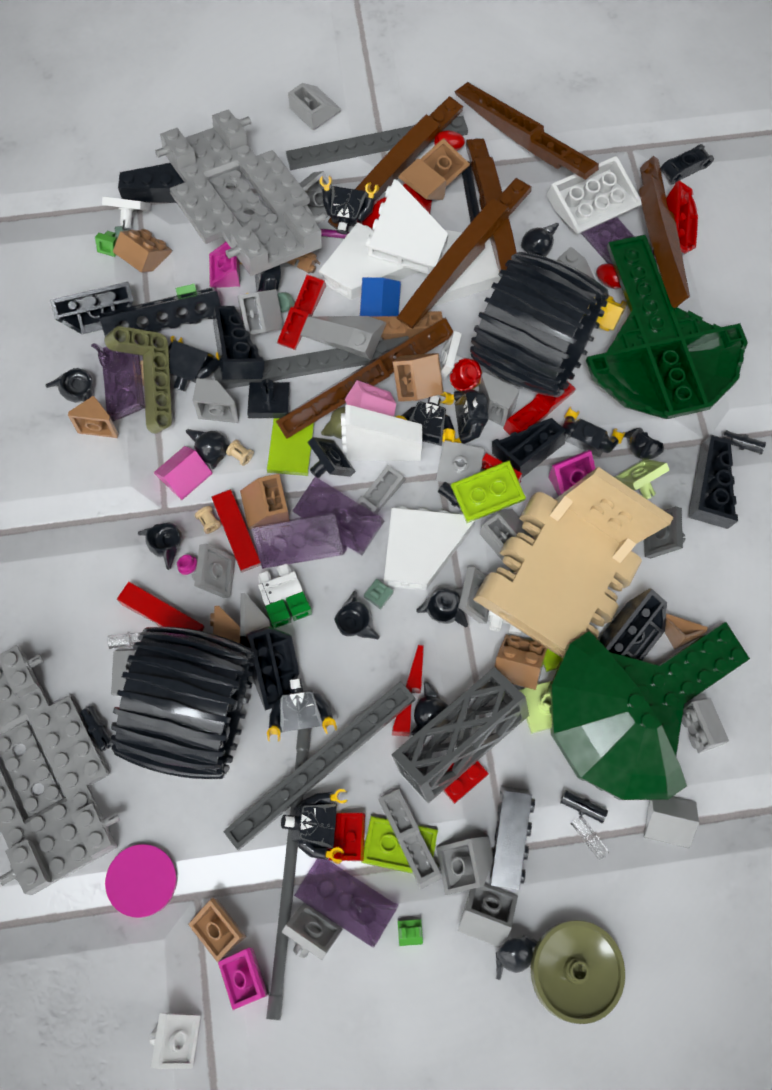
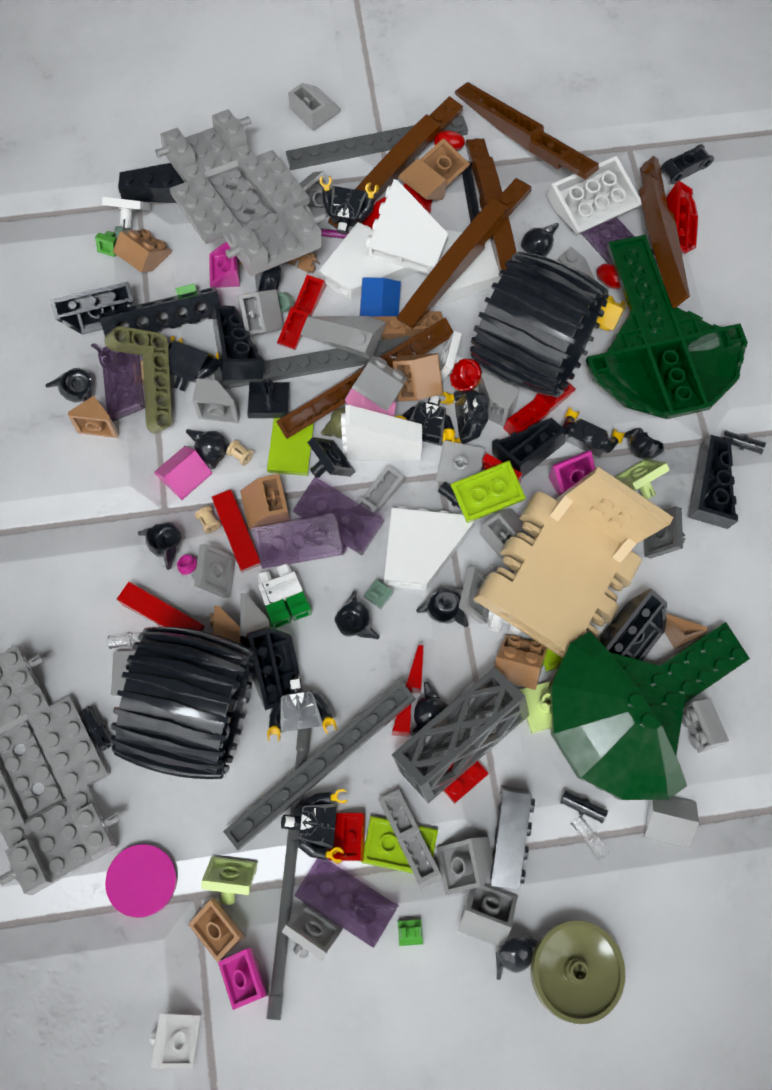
(229, 877): none -> yellowish green tile
(380, 382): none -> light grey slope

